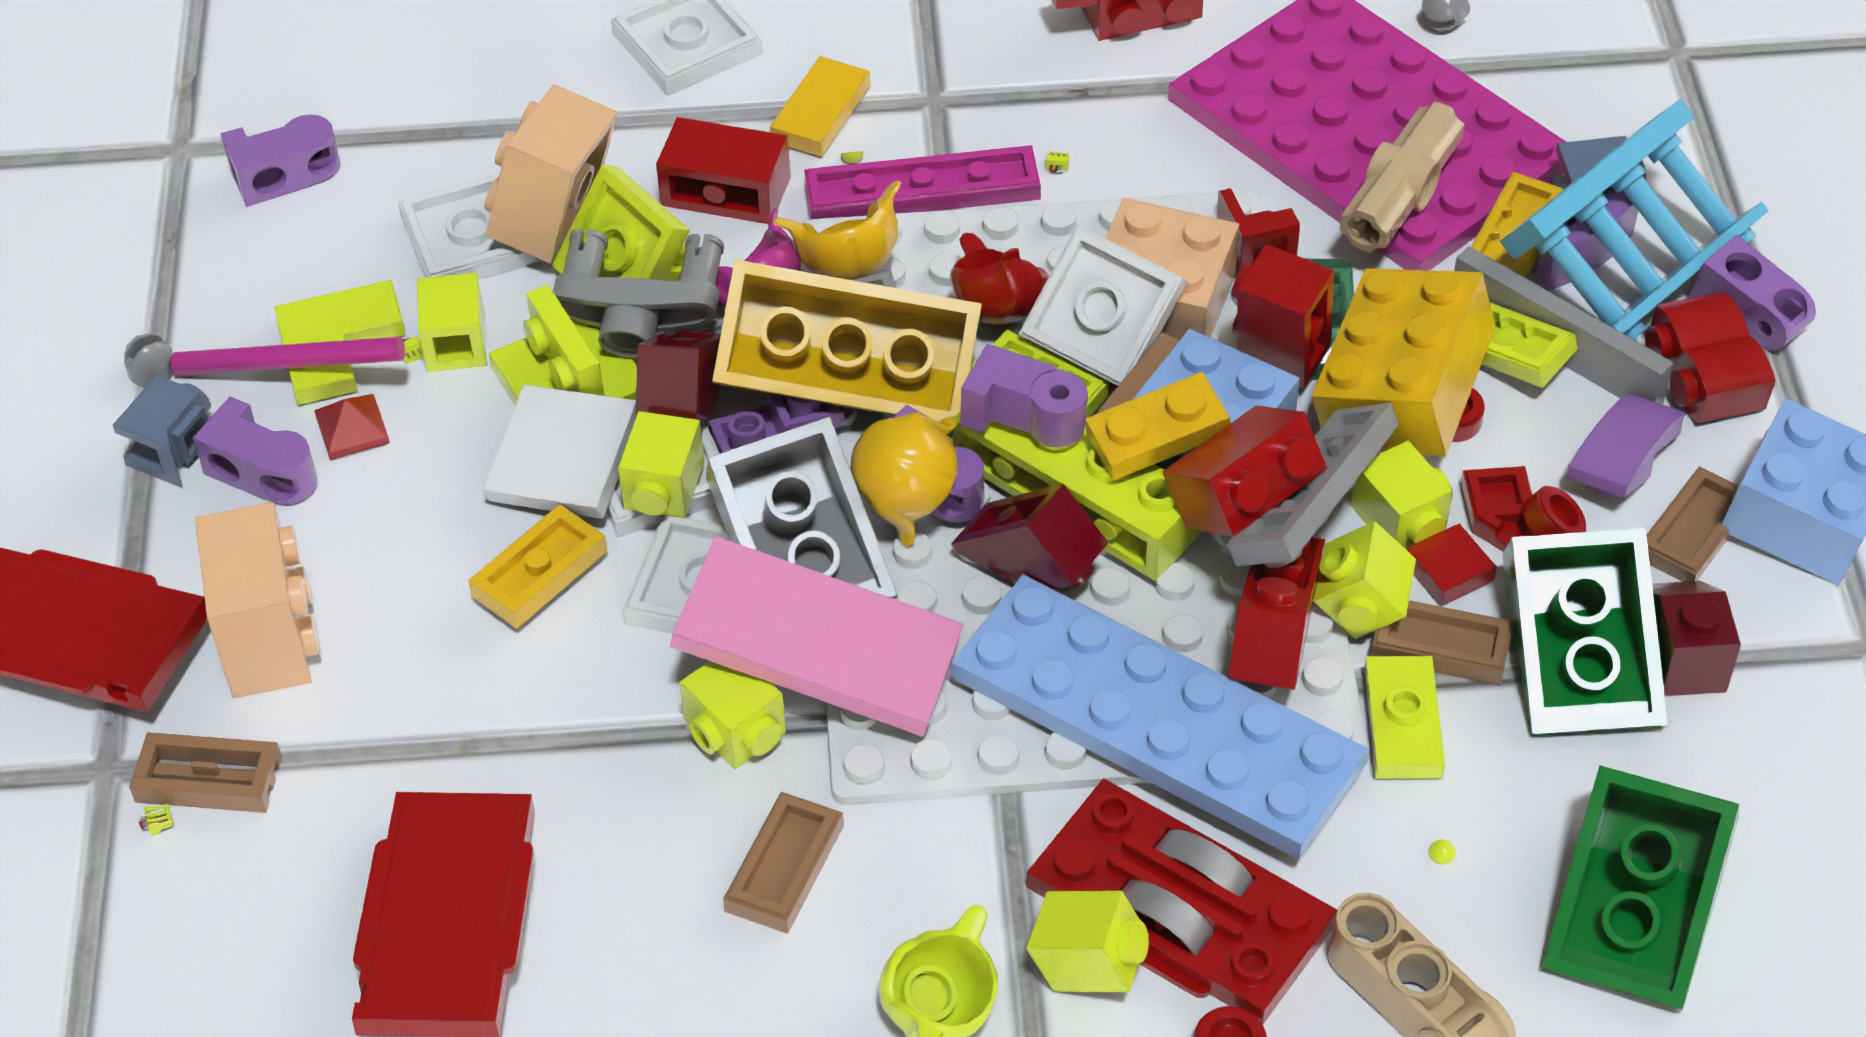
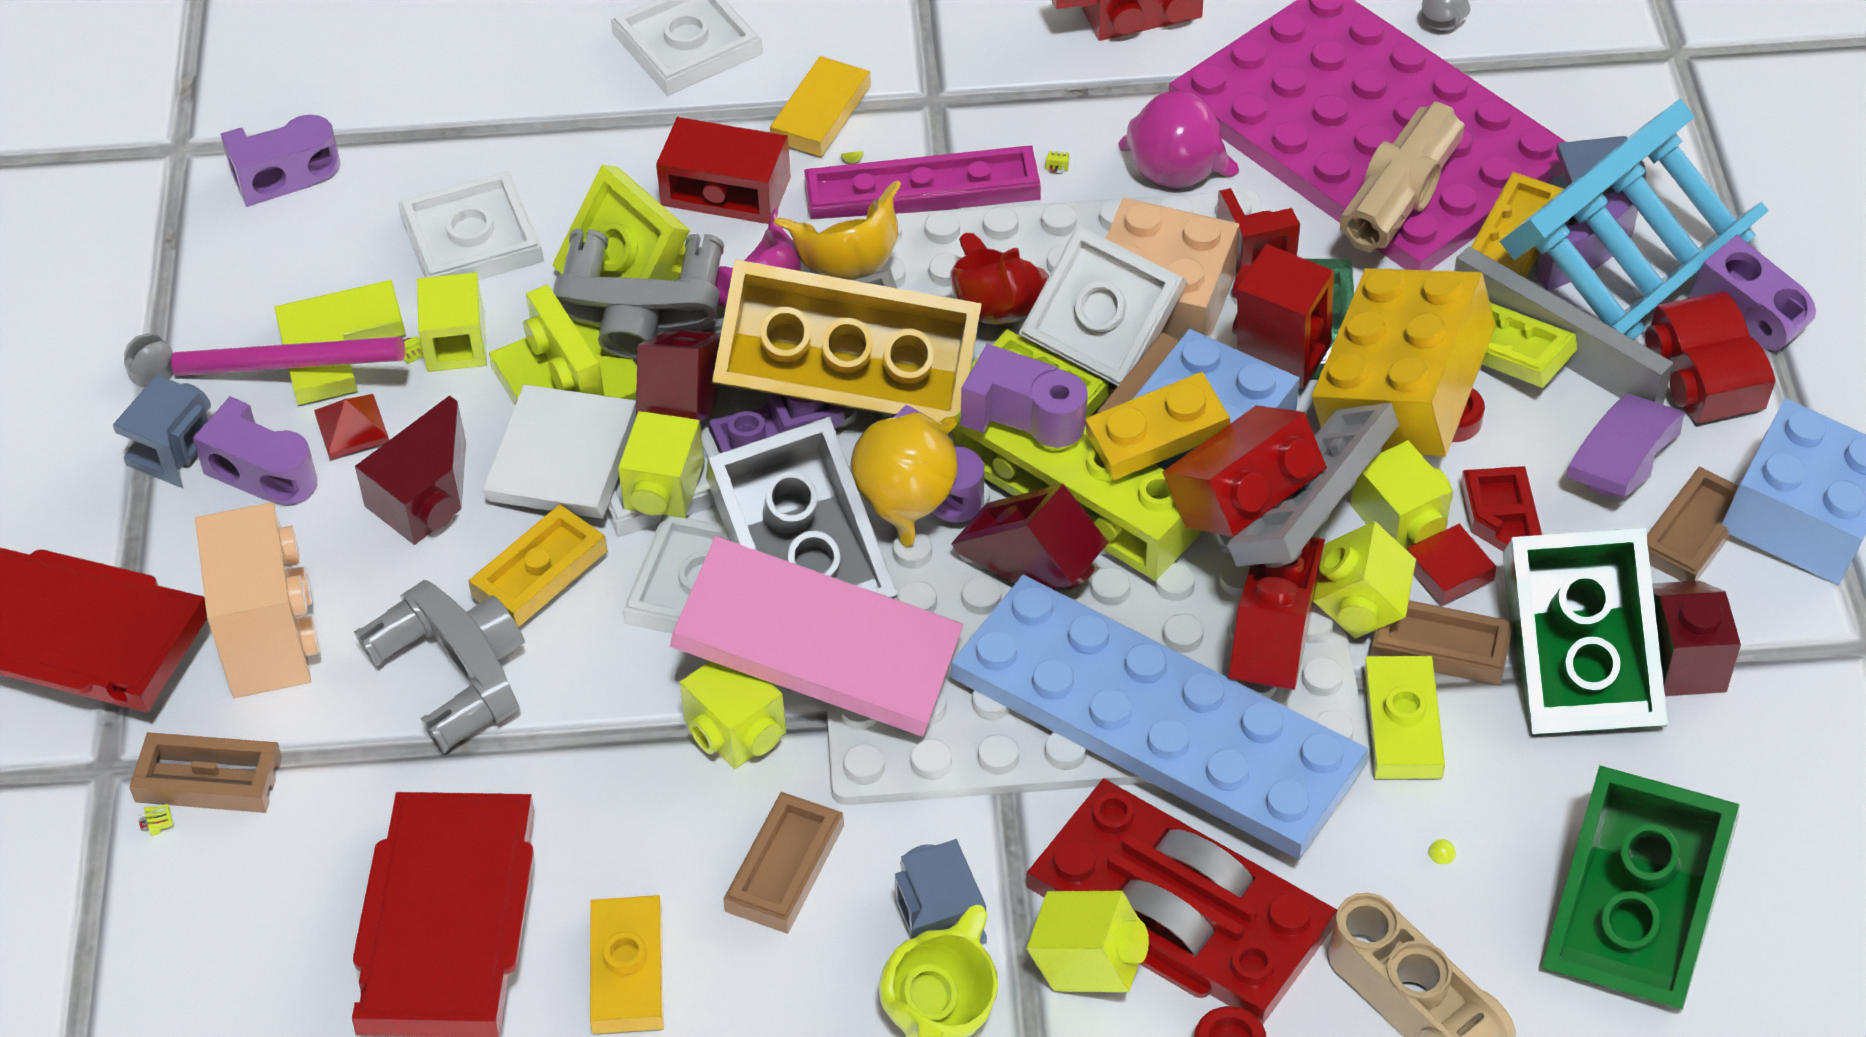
(418, 473): none -> dark red slope
(472, 641): none -> light grey connector
(547, 171): light nougat brick -> none
(626, 964): none -> yellow plate
(935, 888): none -> sand blue window
(1177, 141): none -> dark pink hair
(1553, 512): red tile -> none

